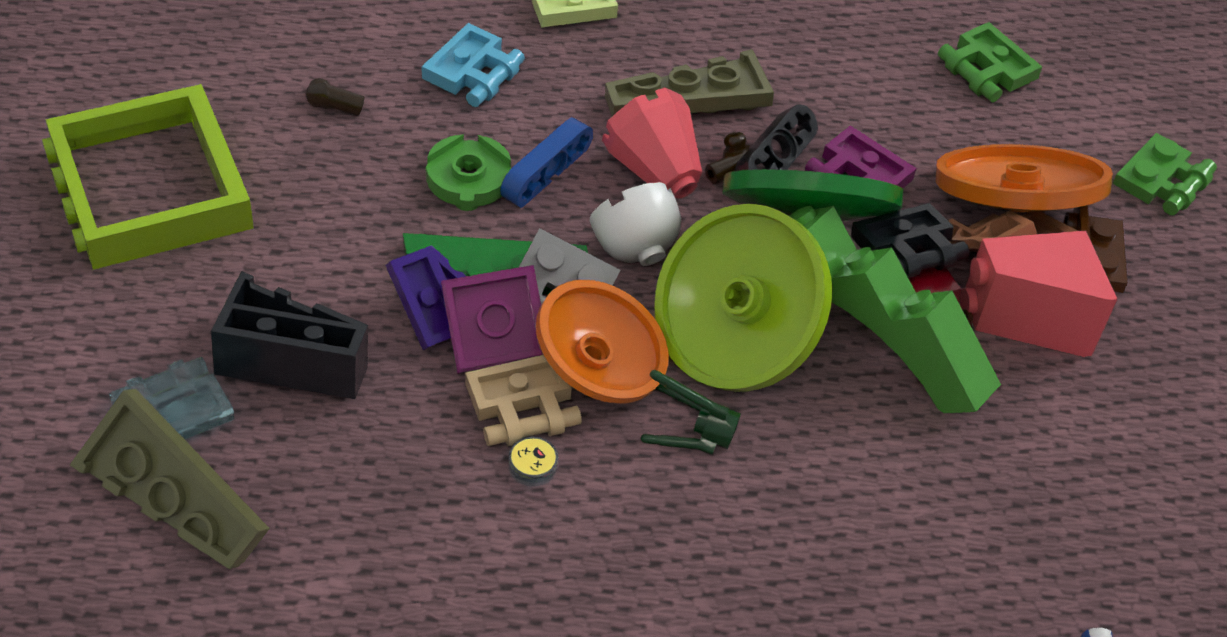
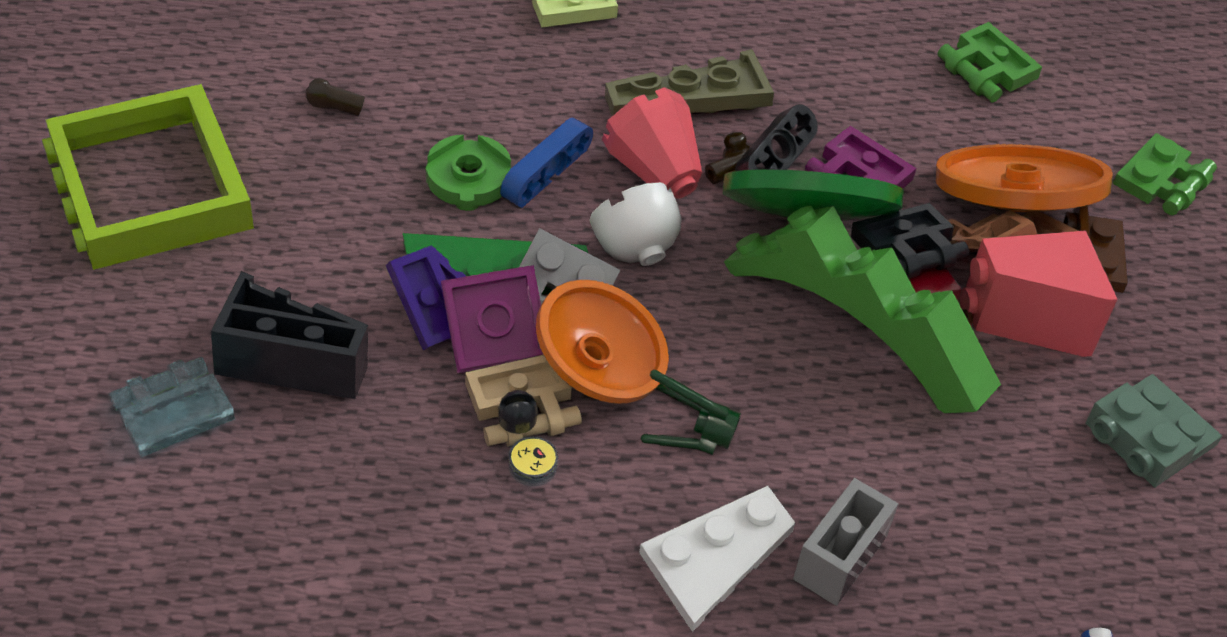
(159, 470): olive wing -> none
(464, 57): medium azure plate -> none
(517, 412): none -> black hinge
(714, 552): none -> white wing
(743, 297): lime dish -> none
(845, 541): none -> light grey brick
(1151, 429): none -> sand green plate

